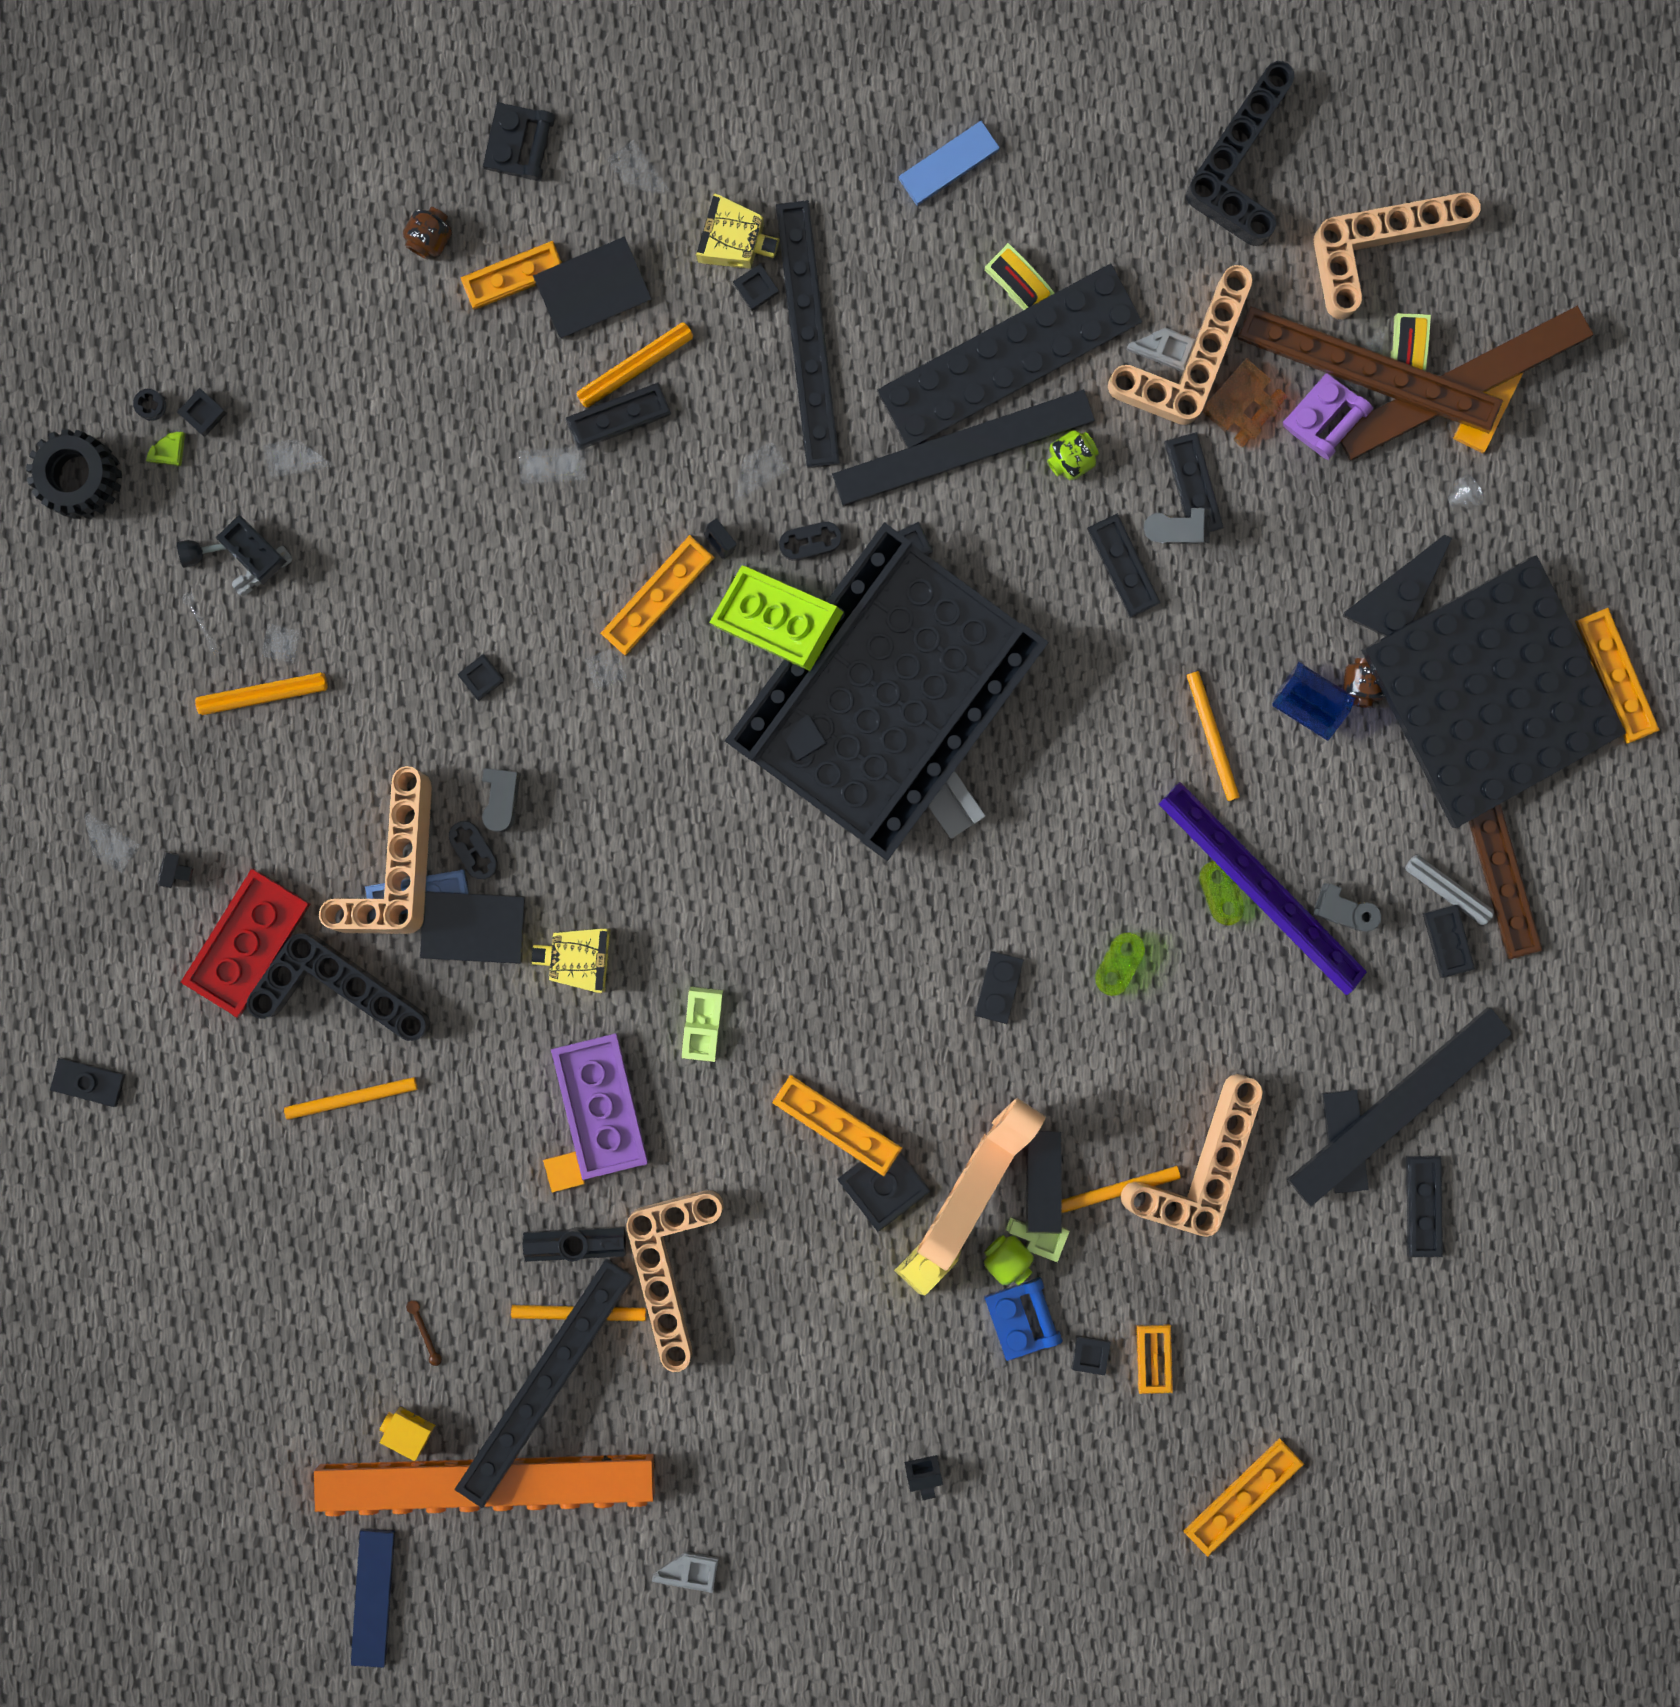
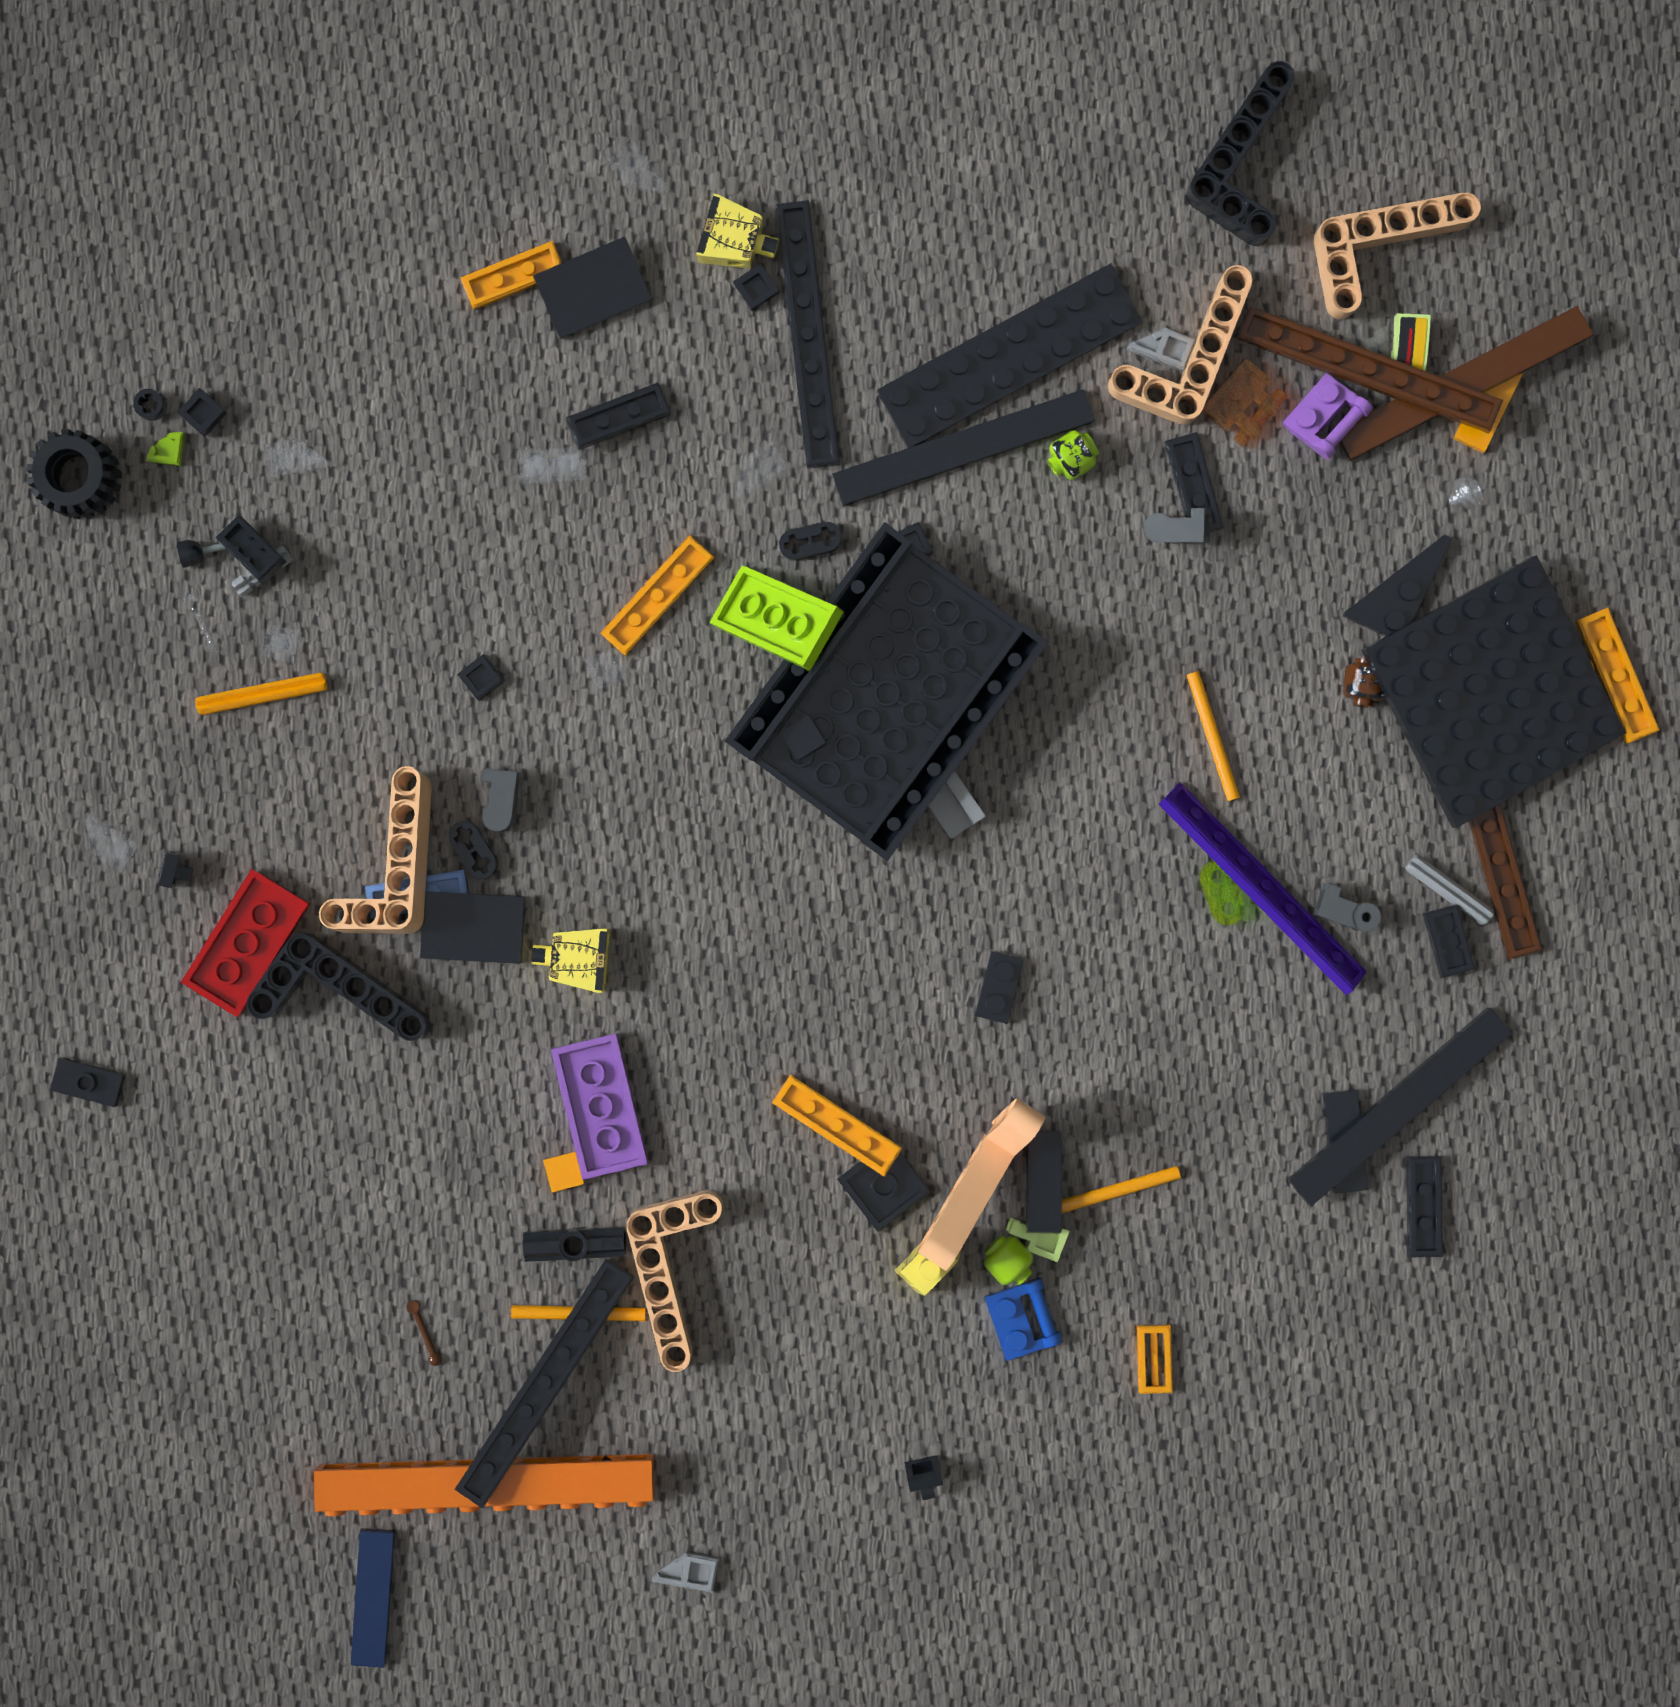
(350, 1098): light orange bar -> none
(406, 1433): yellow brick -> none
(427, 232): reddish brown head -> none
(508, 138): black plate -> none
(635, 365): light orange axle -> none
(702, 1024): yellowish green slope -> none
(720, 539): black tile -> none
(949, 163): medium blue tile -> none
(1018, 278): slope -> none
(1090, 1355): black tile -> none
(1120, 964): clear neon green plate -> none
(1123, 565): black tile -> none
(1208, 1168): light nougat beam -> none
(1243, 1497): light orange tile -> none
(1313, 701): clear blue panel -> none

